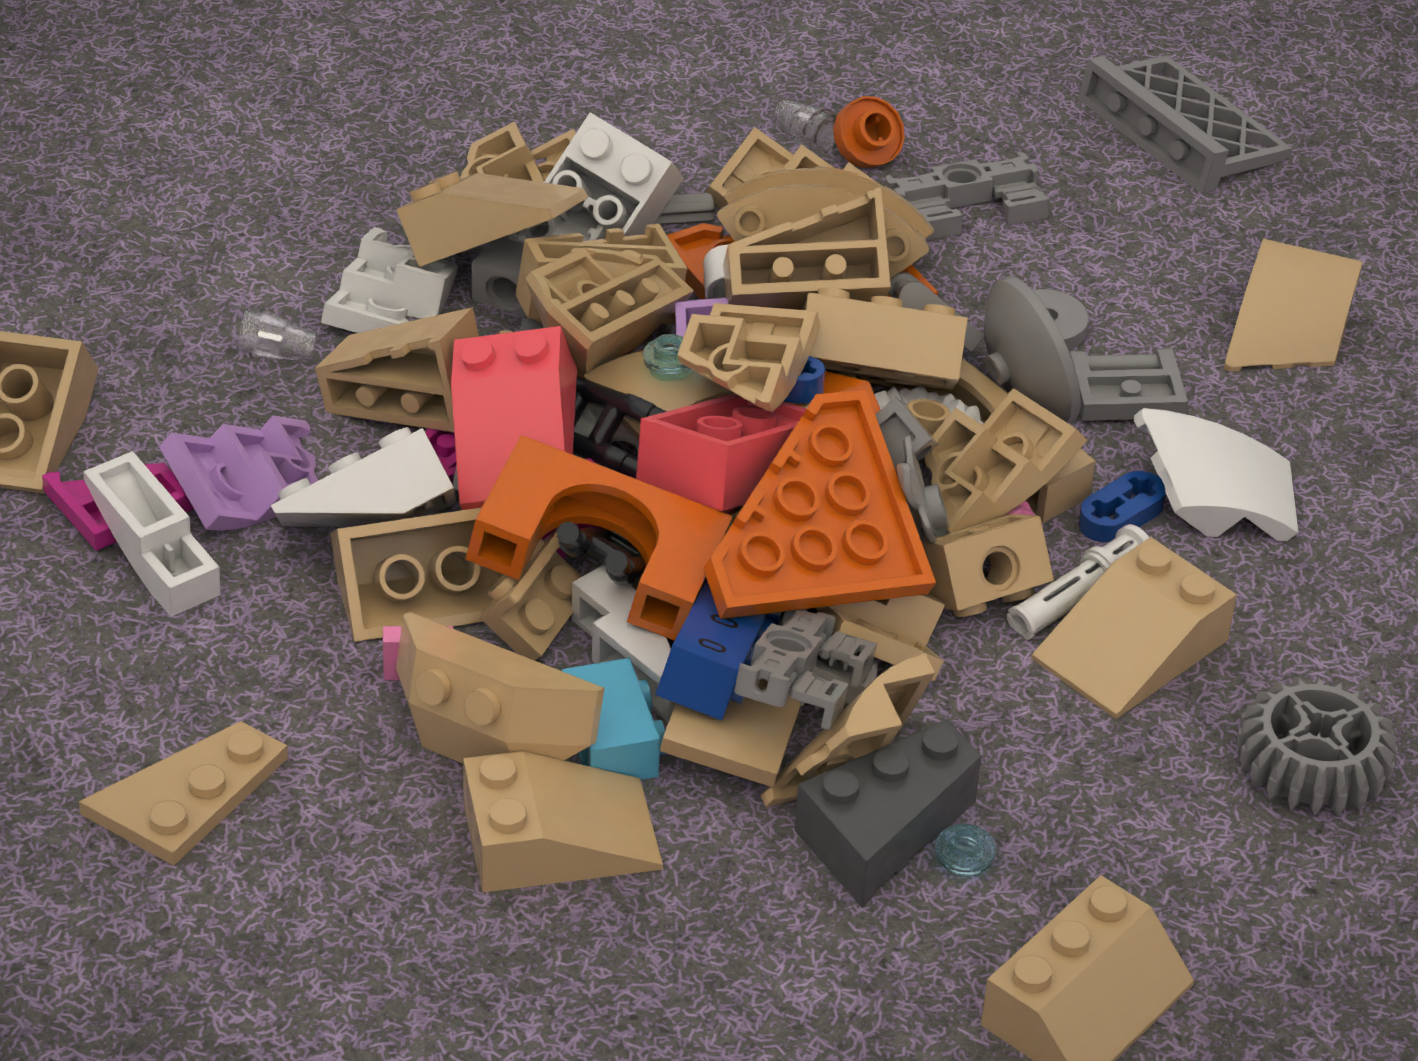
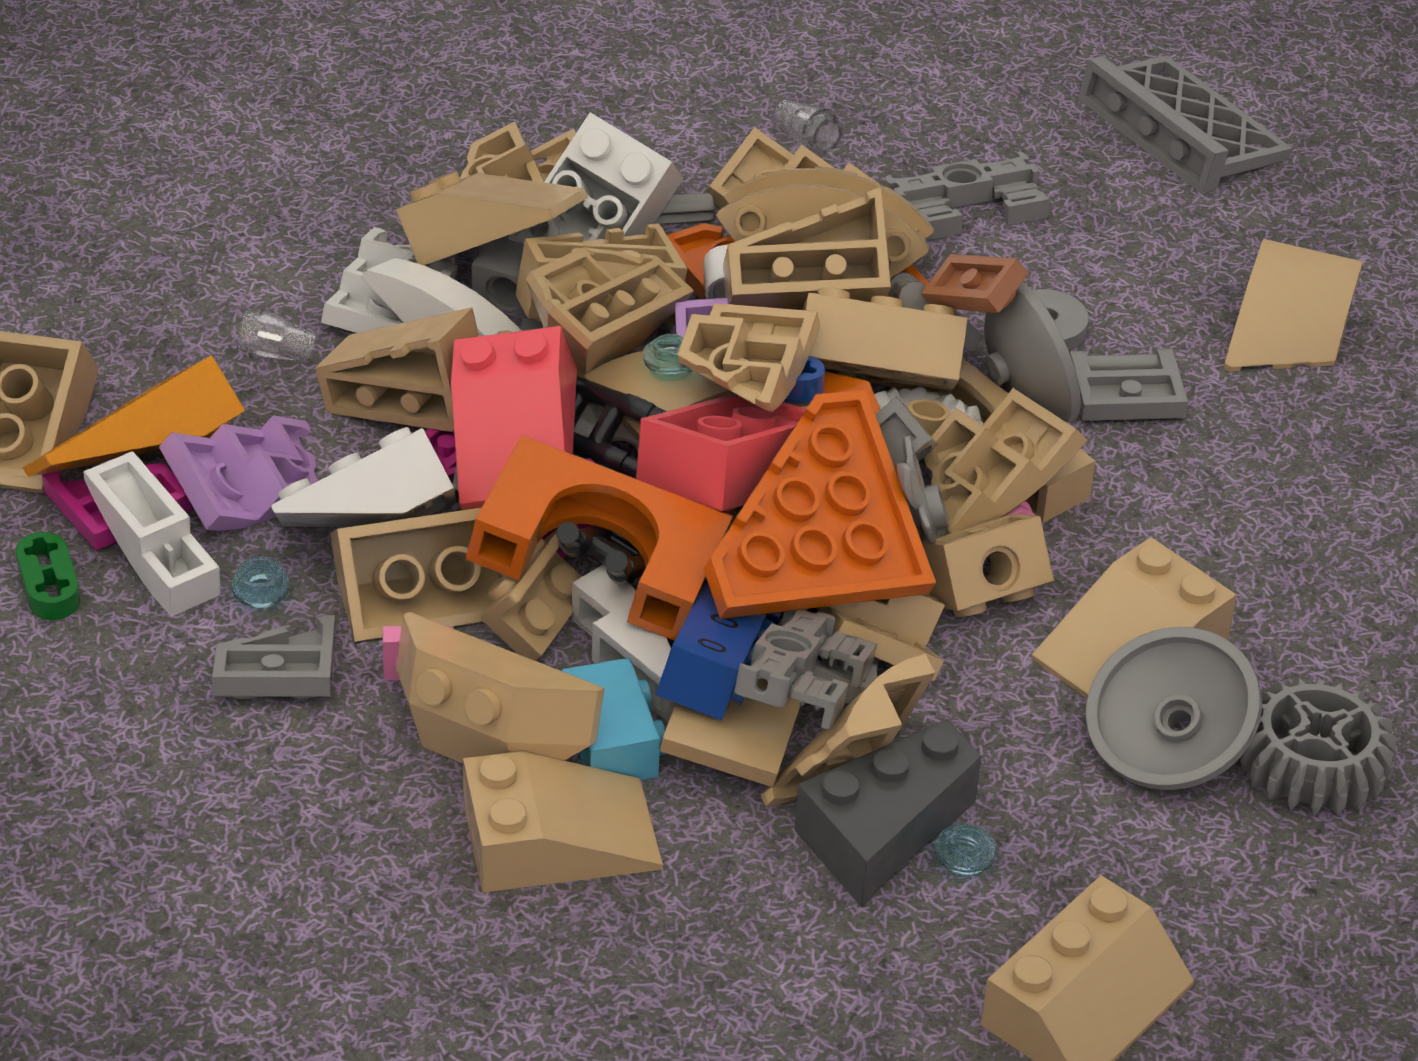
(58, 573): none -> green beam
(185, 403): none -> light orange wedge
(188, 793): tan wing -> none
(260, 582): none -> clear light blue plate
(277, 664): none -> light grey wing
(422, 292): none -> white slope
(868, 132): orange plate -> none
(975, 283): none -> nougat plate
(1064, 593): white pin -> none
(1117, 500): blue beam -> none
(1166, 680): none -> light grey dish
(1220, 475): white slope -> none

